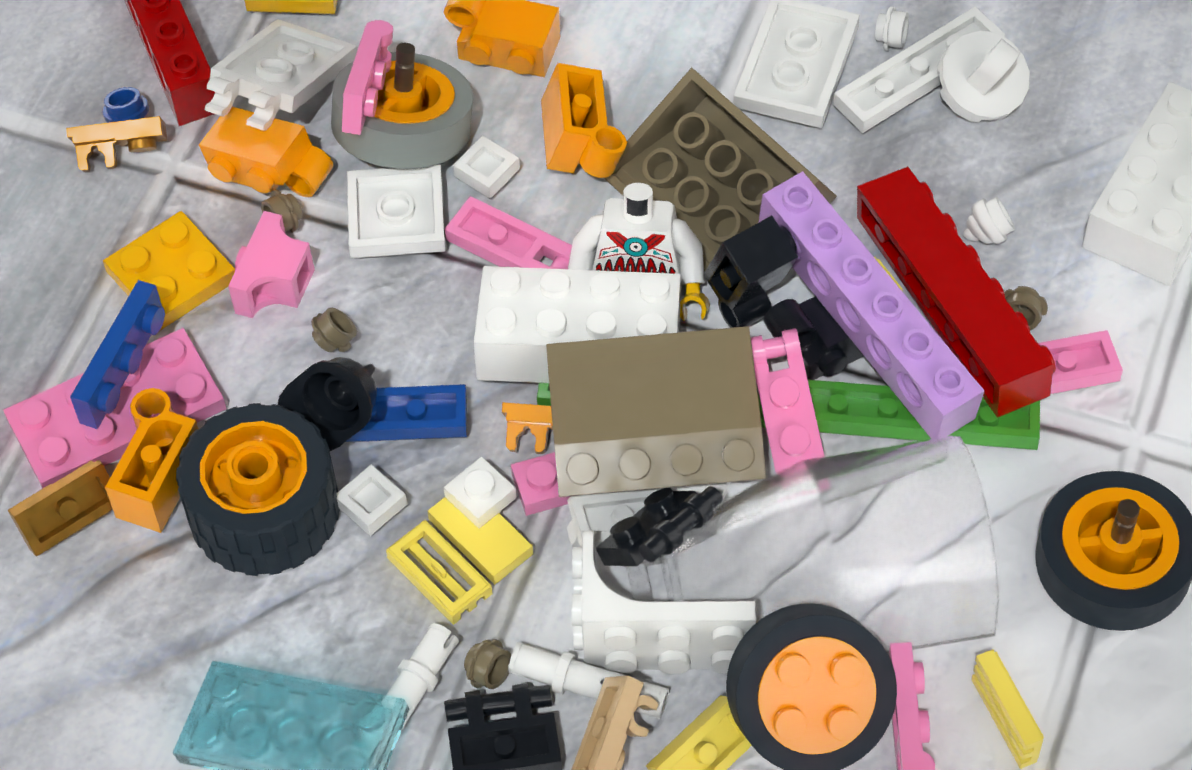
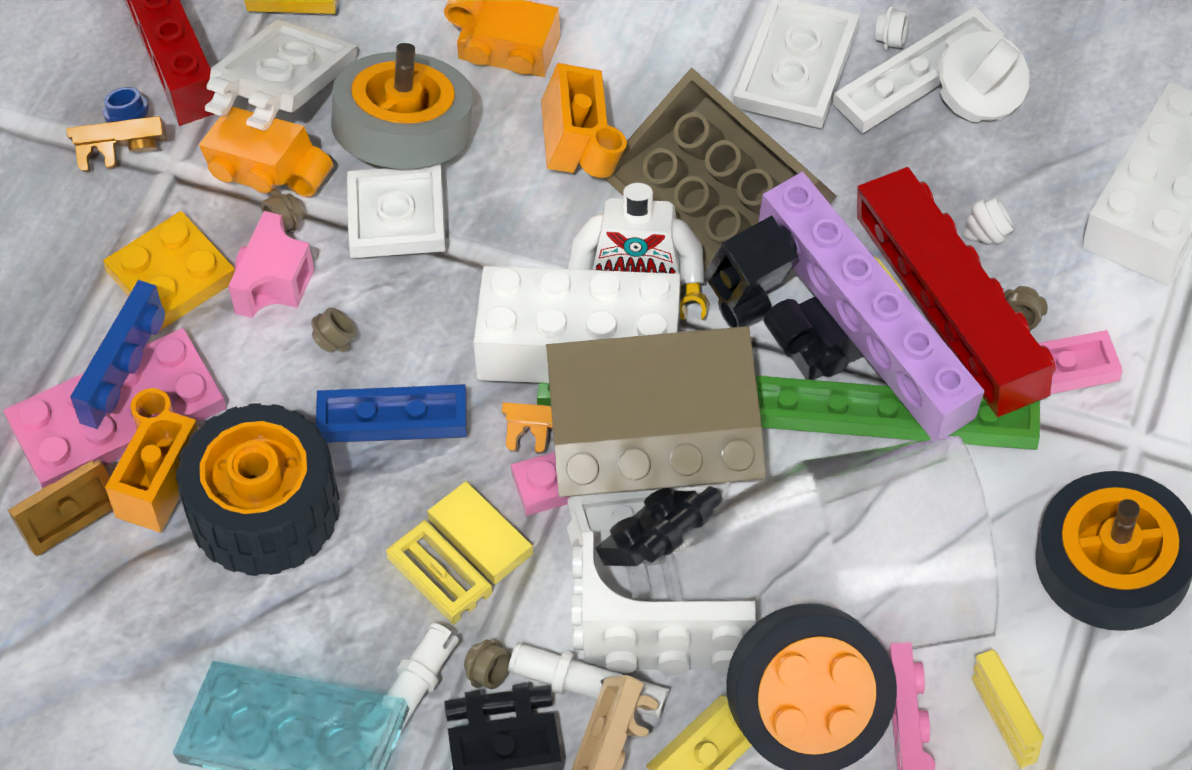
(334, 397): black piece -> none
(367, 76): bright pink plate -> none
(371, 500): white plate -> none
(480, 492): white plate -> none
(486, 167): white plate -> none
(504, 238): bright pink plate -> none
(786, 401): bright pink plate -> none

